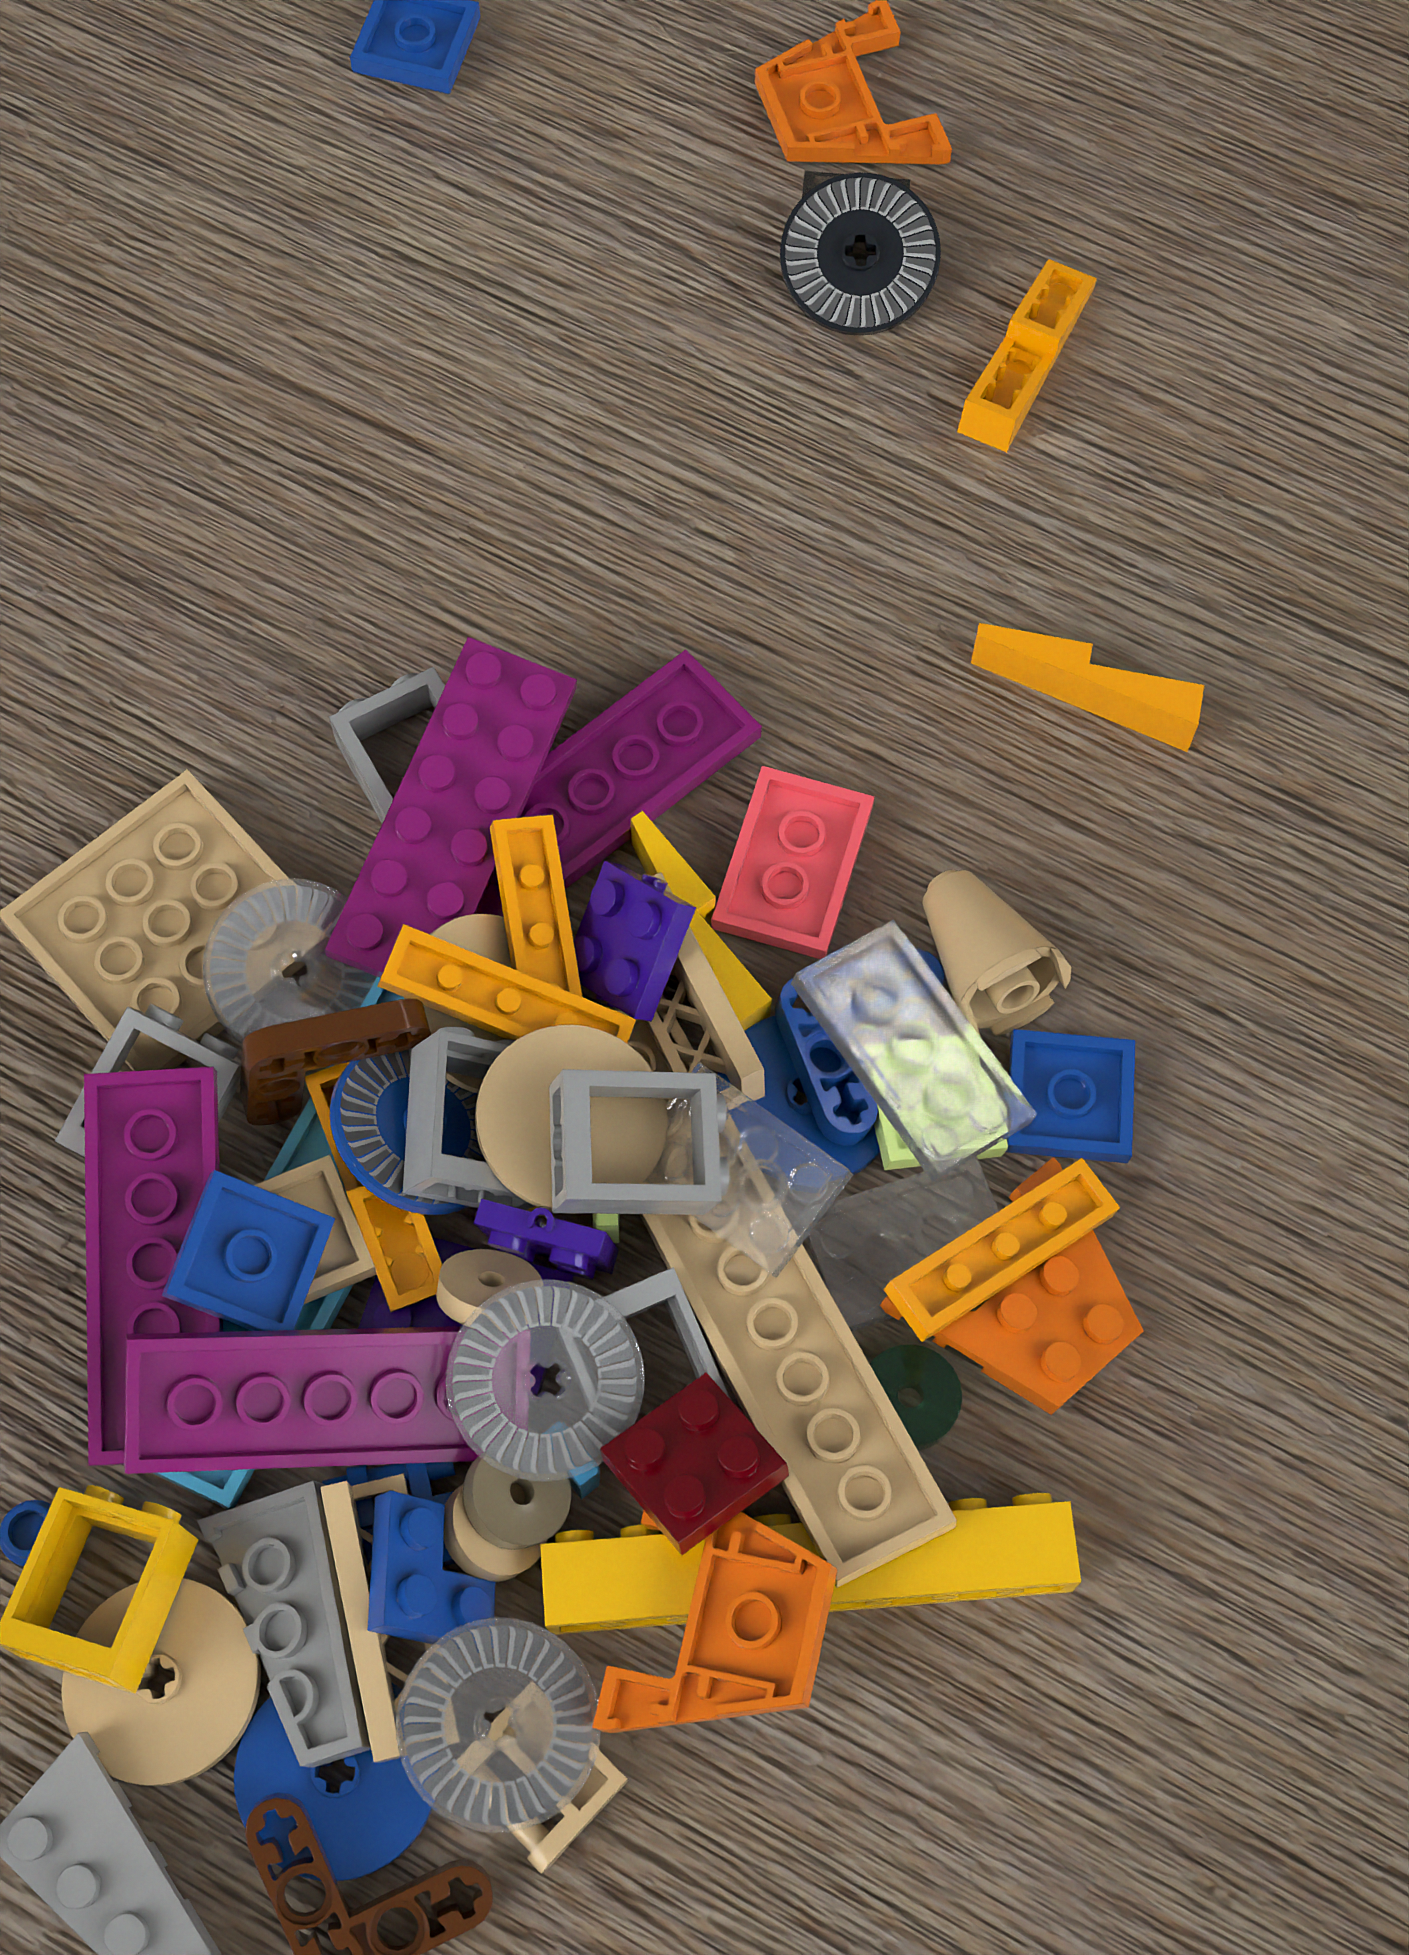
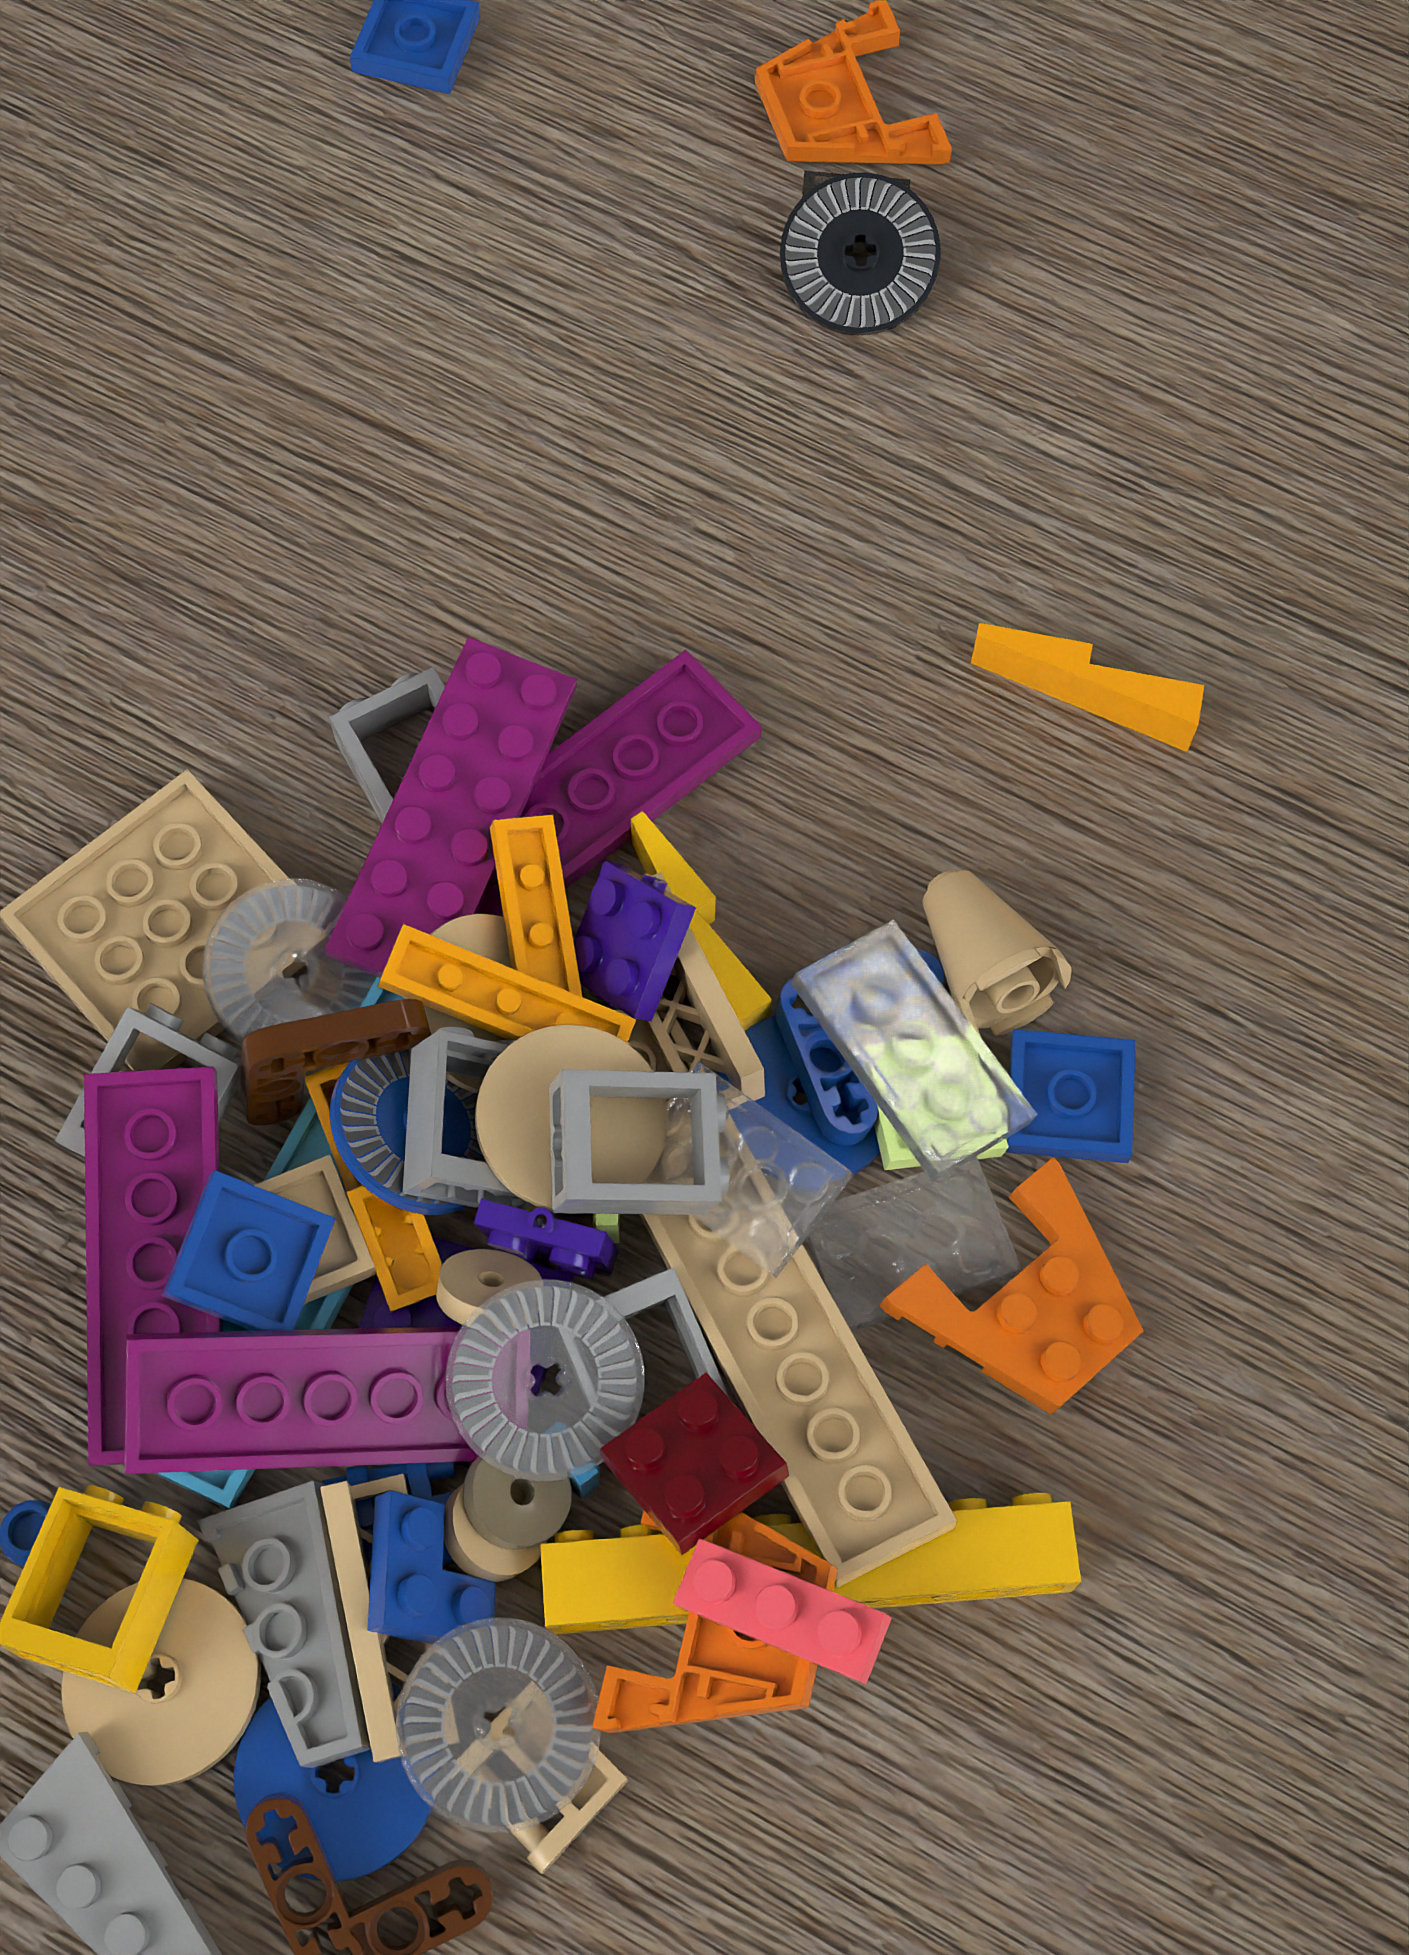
(782, 1611): none -> coral plate
(792, 863): coral plate -> none
(935, 1382): clear green piece -> none
(1001, 1249): light orange plate -> none
(1025, 355): light orange slope -> none

